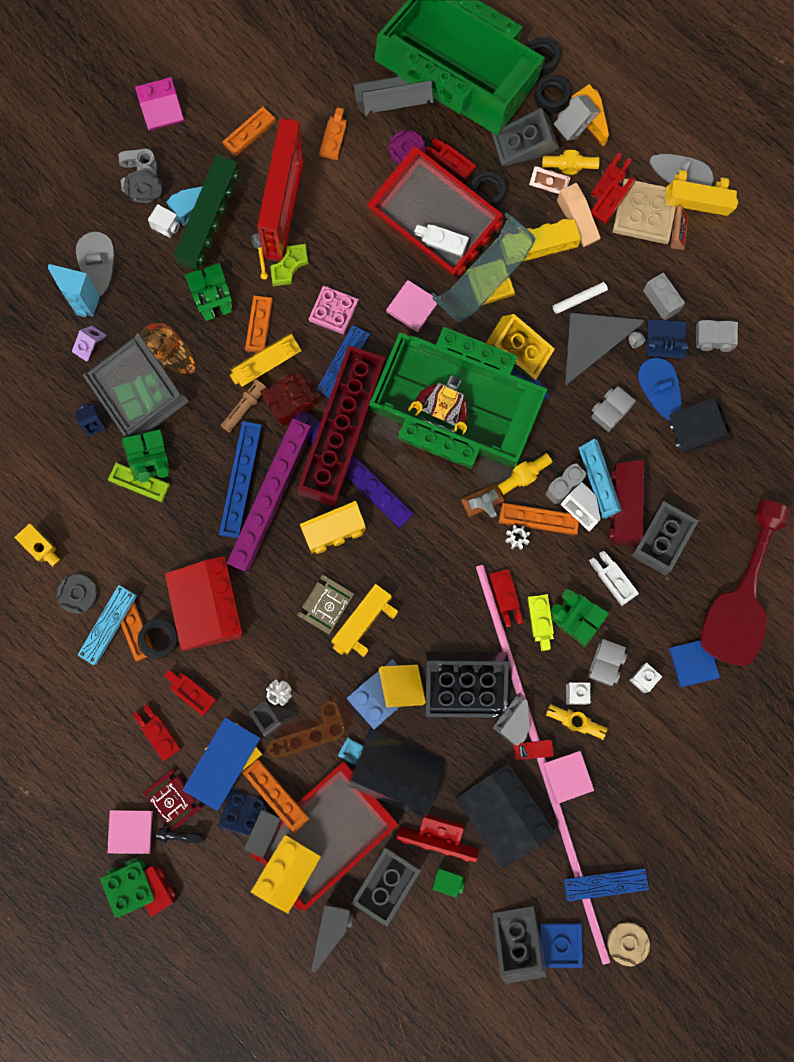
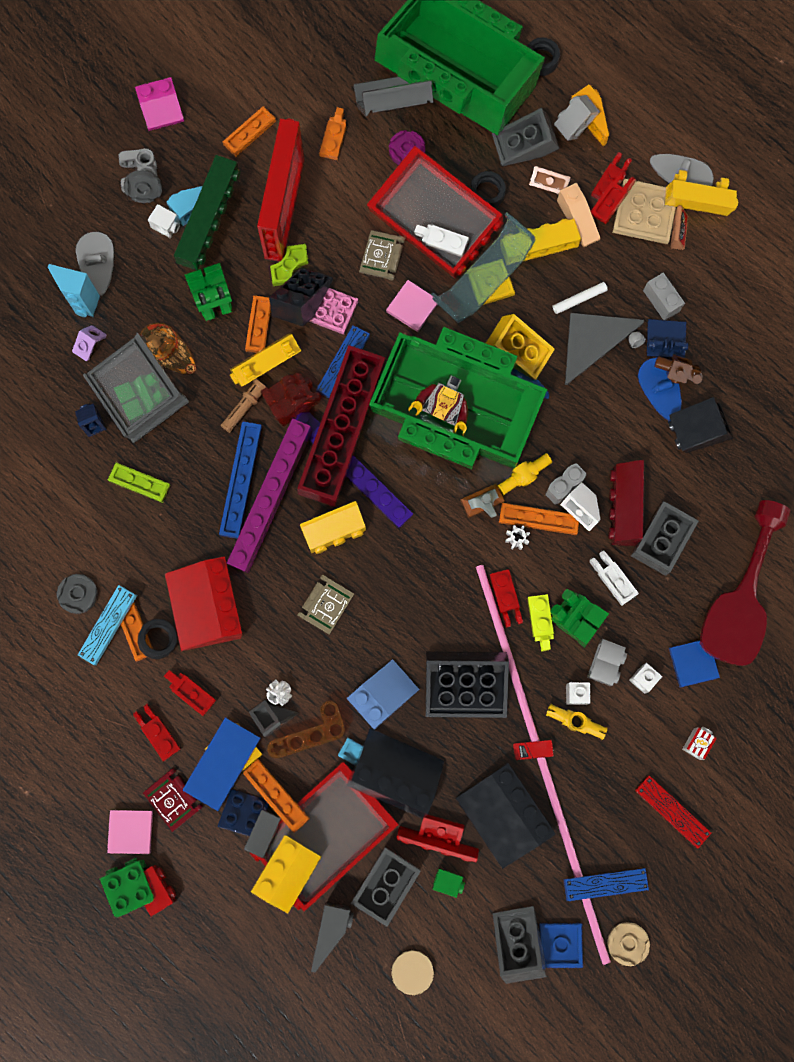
(32, 539): yellow torso -> none
(149, 464): green hips -> none
(164, 835): black hinge -> none
(257, 244): hinge -> none
(300, 296): none -> black slope
(361, 620): yellow brick -> none
(382, 255): none -> dark tan piece
(402, 686): yellow tile -> none
(412, 972): none -> tan tile
(451, 160): red hinge -> none
(514, 721): light grey slope -> none
(552, 81): black tyre -> none
(567, 777): bright pink tile -> none
(570, 162): yellow pin -> none
(600, 478): medium azure tile -> none
(613, 408): light grey brick -> none
(673, 812): none -> red tile
(679, 369): none -> reddish brown piece
(699, 743): none -> white brick
(717, 335): light grey brick -> none

